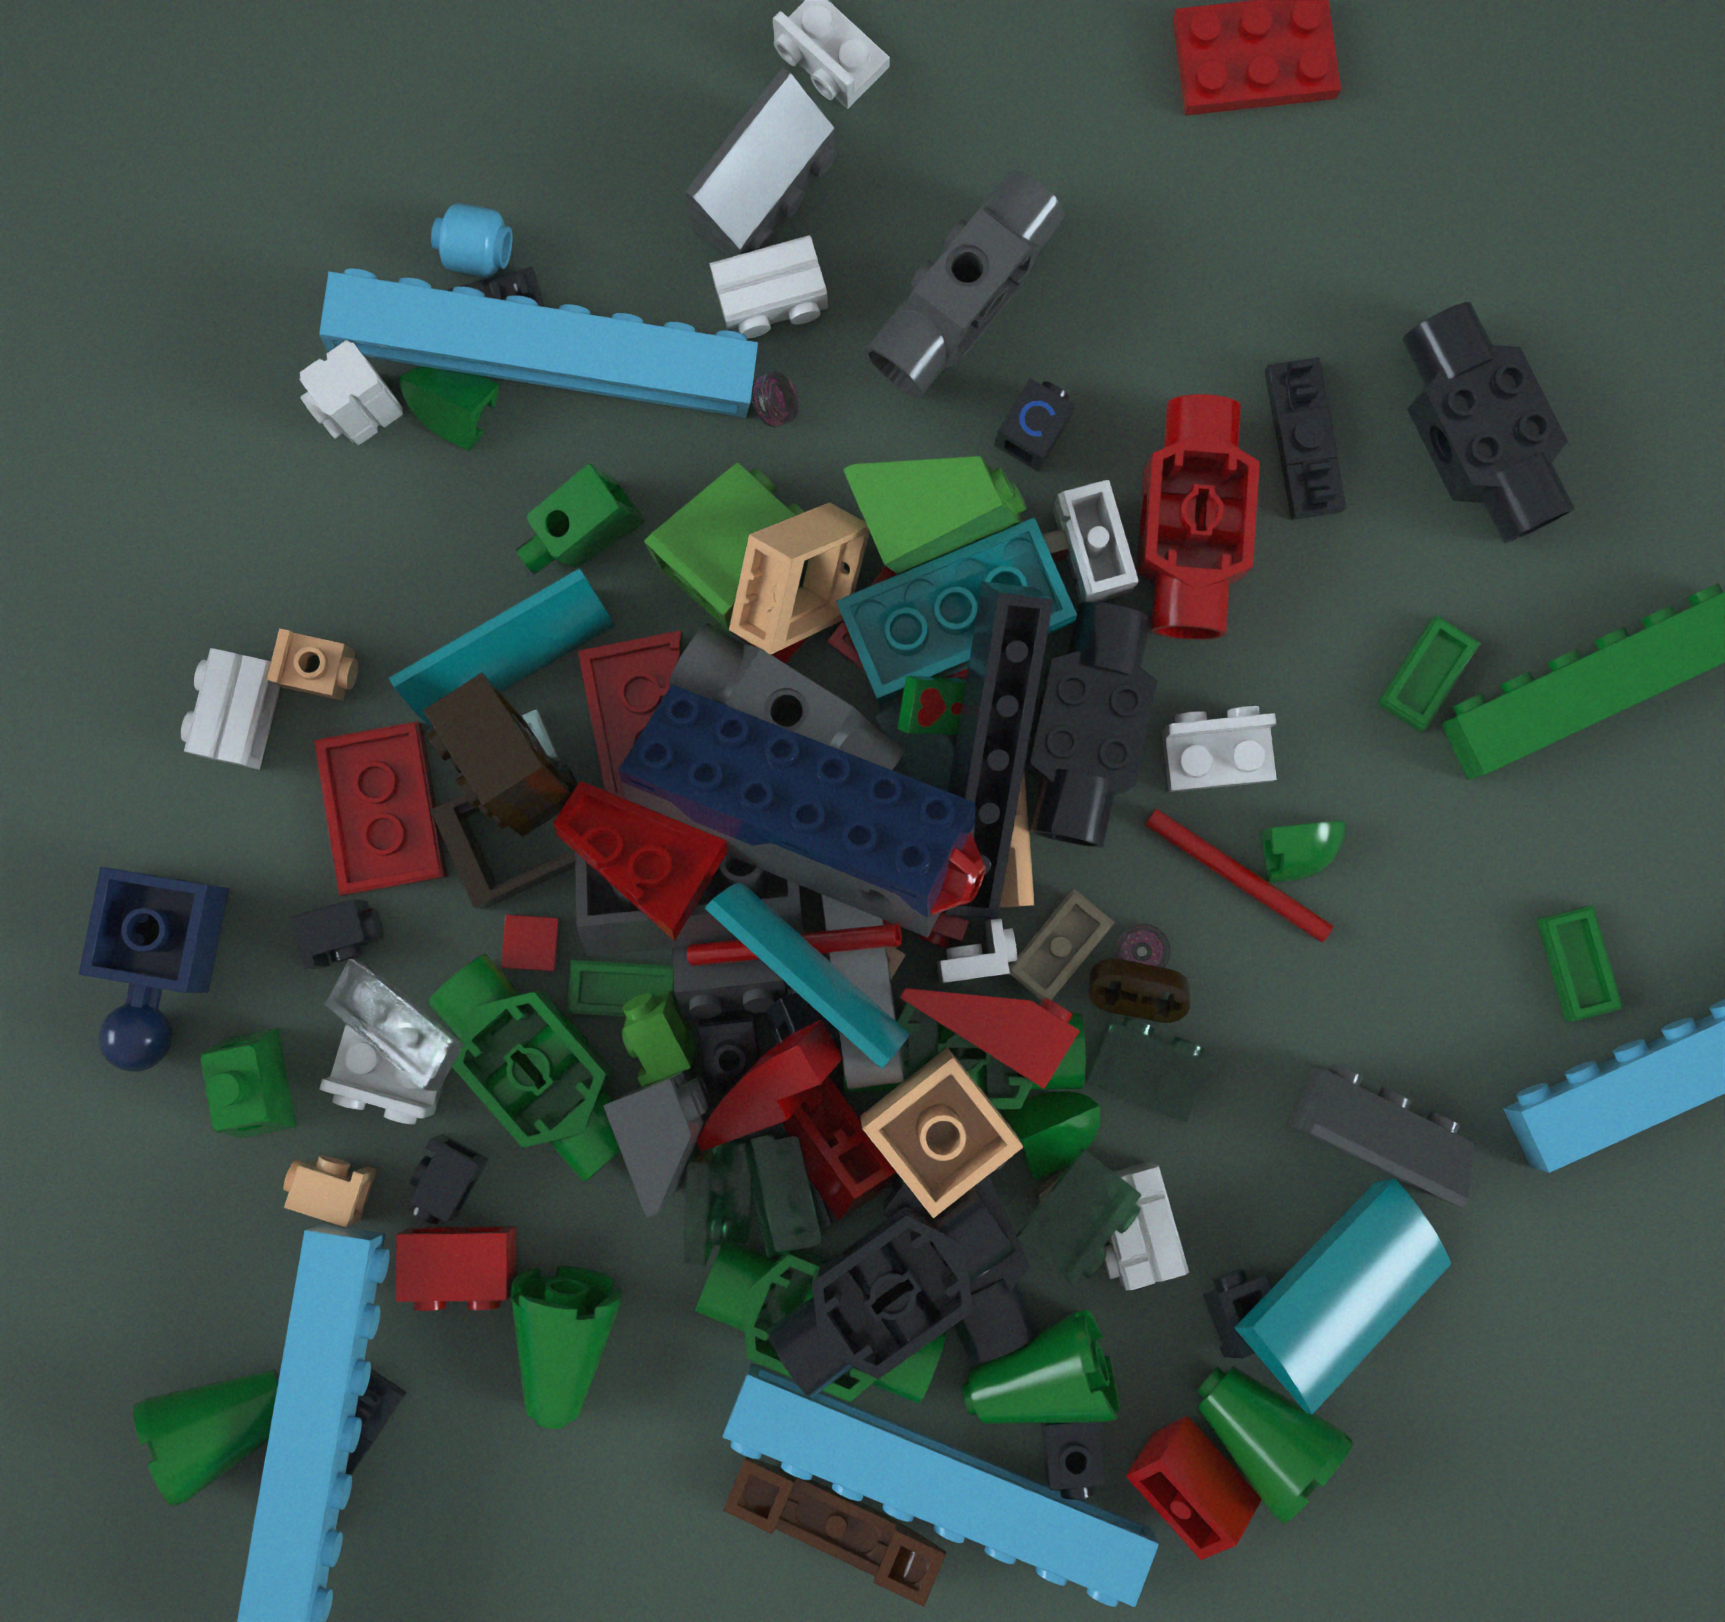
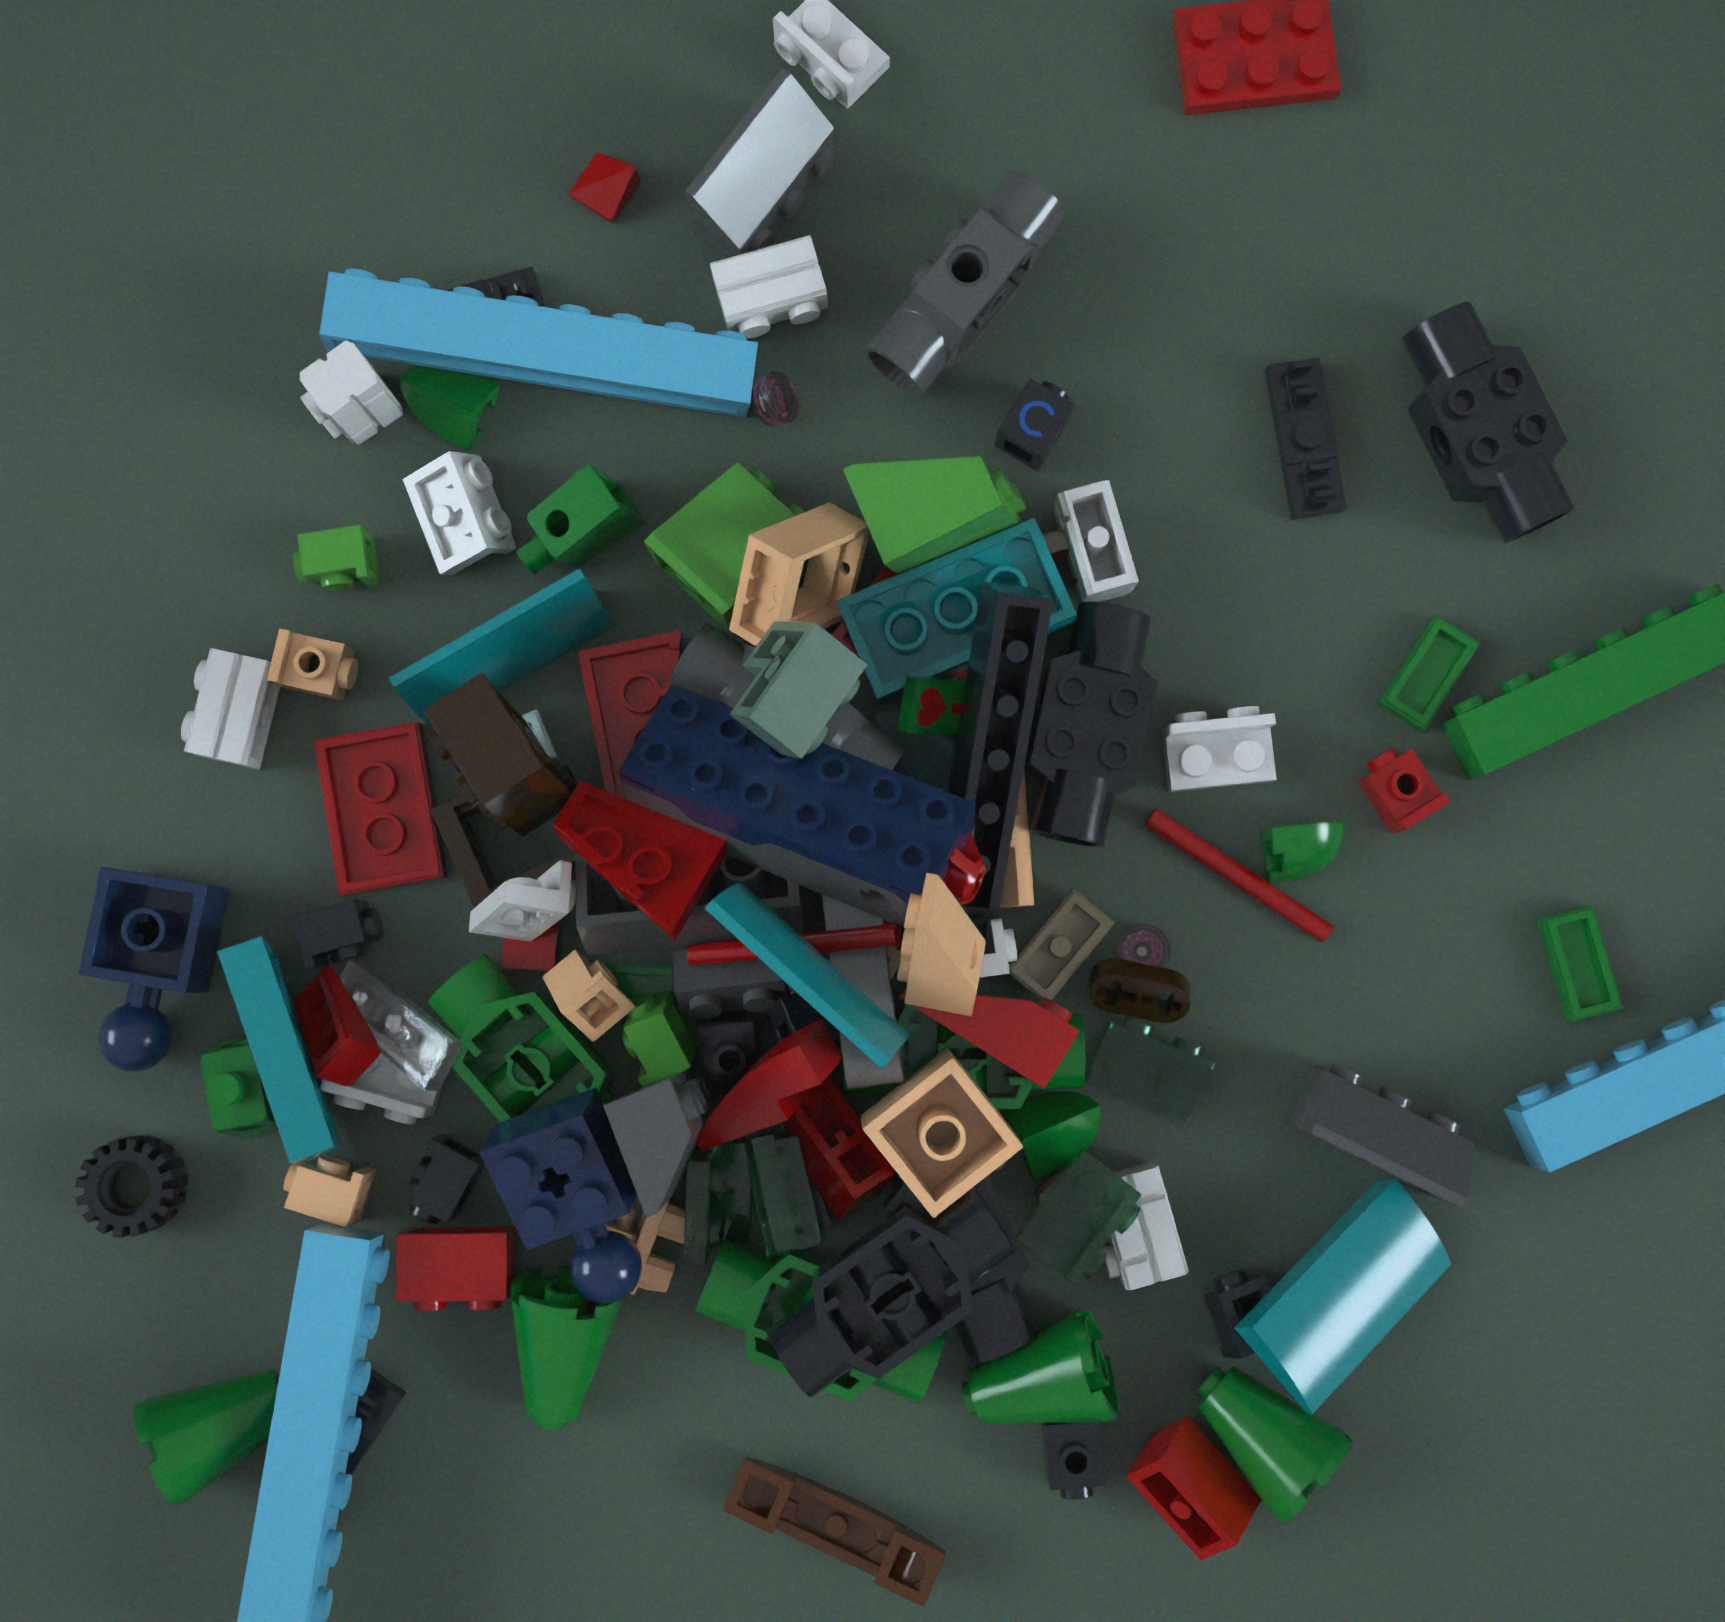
(100, 1190): none -> black tyre
(279, 1050): none -> teal slope
(337, 558): none -> bright green brick
(337, 1034): none -> red slope
(459, 511): none -> white bracket
(472, 240): medium azure head -> none
(526, 906): none -> white bracket
(565, 1178): none -> dark blue brick
(587, 994): none -> light nougat brick
(606, 186): none -> red slope
(666, 1223): none -> light nougat hips
(797, 686): none -> sand green brick
(940, 951): none -> light nougat slope
(941, 1486): medium azure brick -> none
(1197, 517): red brick -> none
(1395, 808): none -> red brick

